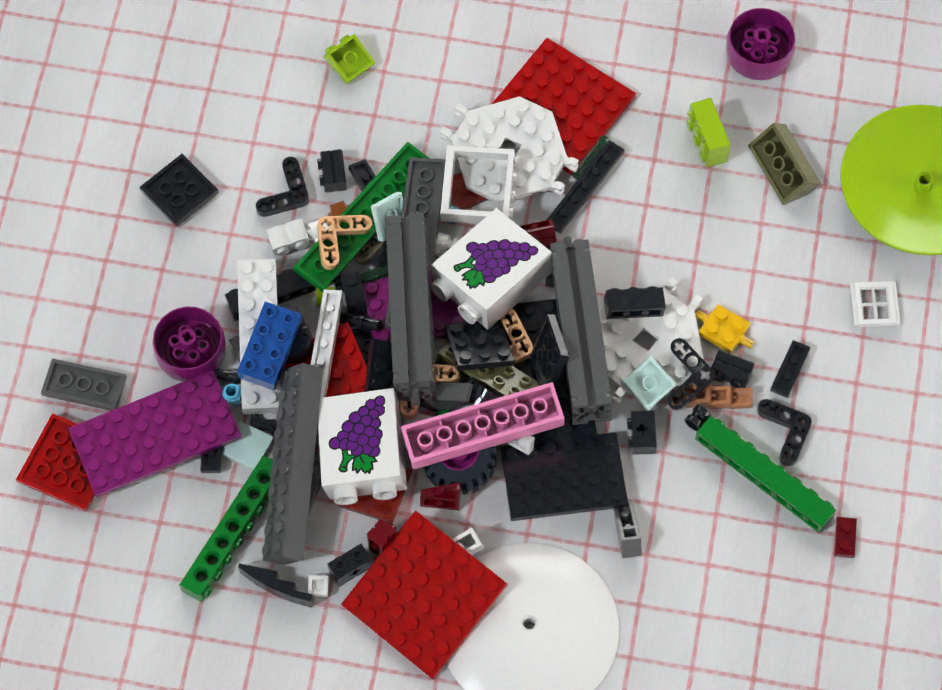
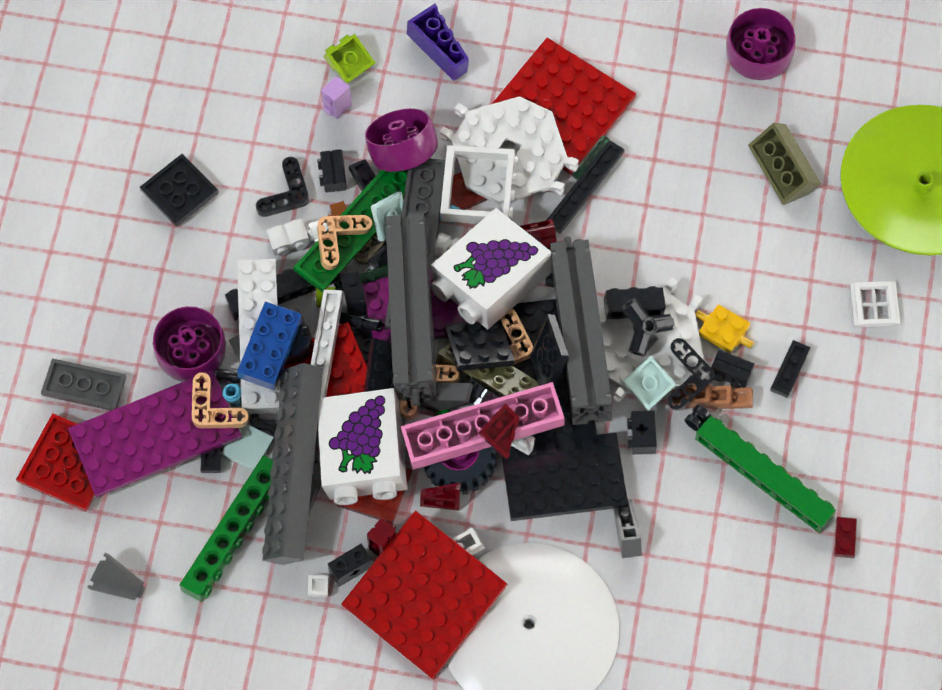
(116, 580): none -> dark grey cone
(210, 414): none -> light nougat beam
(270, 581): black slope -> none
(336, 97): none -> lavender brick
(401, 140): none -> magenta wheel
(438, 42): none -> dark purple wedge
(501, 430): none -> dark red wing
(654, 324): none -> black piece
(708, 132): lime brick -> none
(791, 423): black beam -> none

